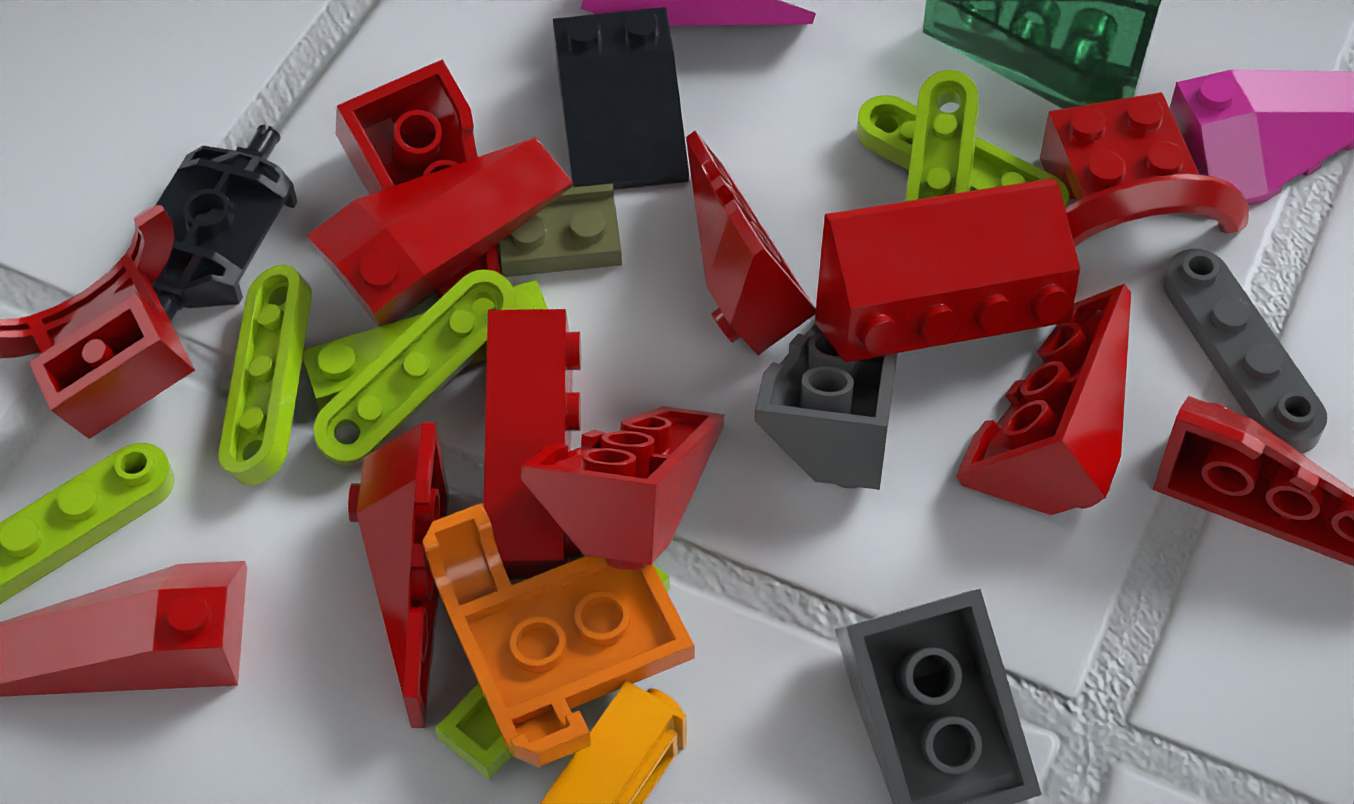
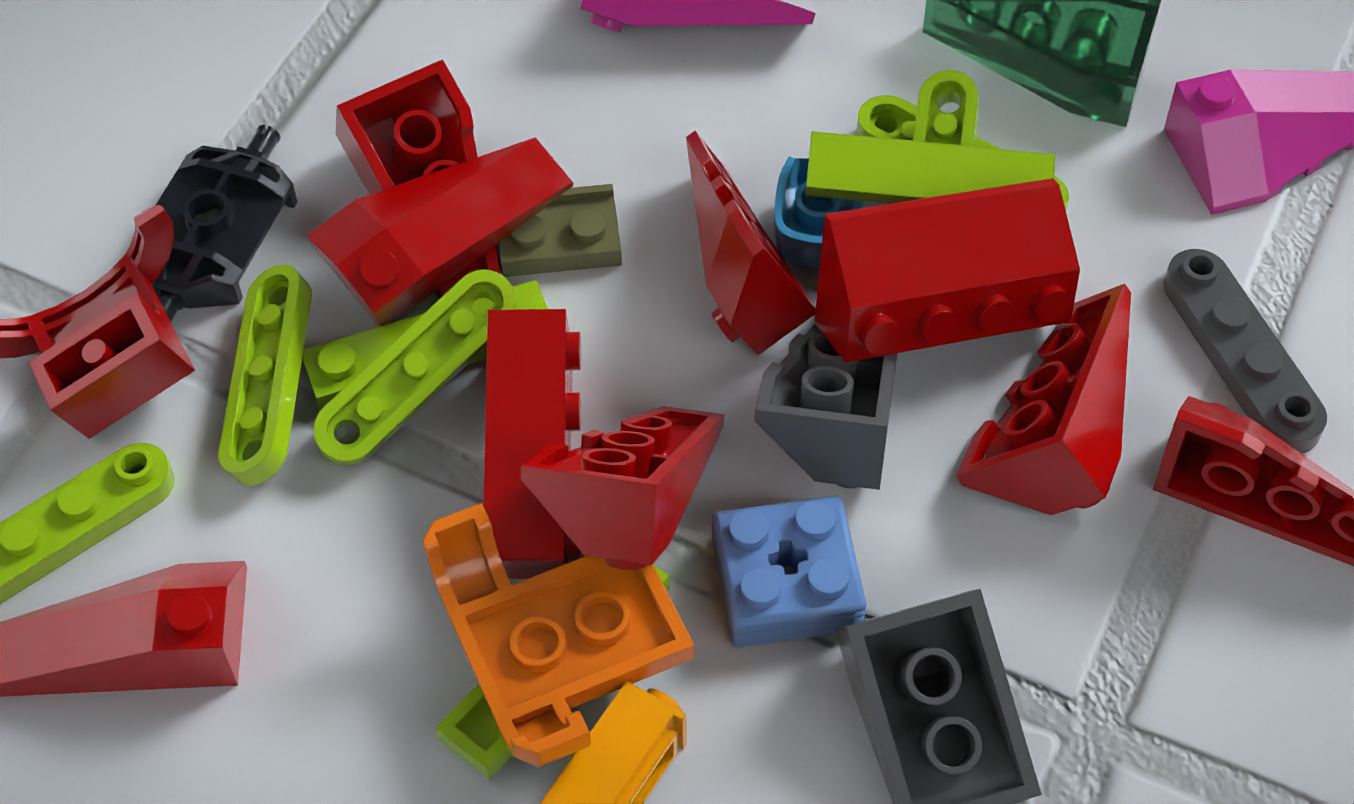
(395, 505): red wedge -> none
(621, 99): black slope -> none
(758, 595): none -> medium blue brick
(801, 217): none -> dark azure piece
(913, 170): none -> lime tile
(1131, 164): red piece -> none

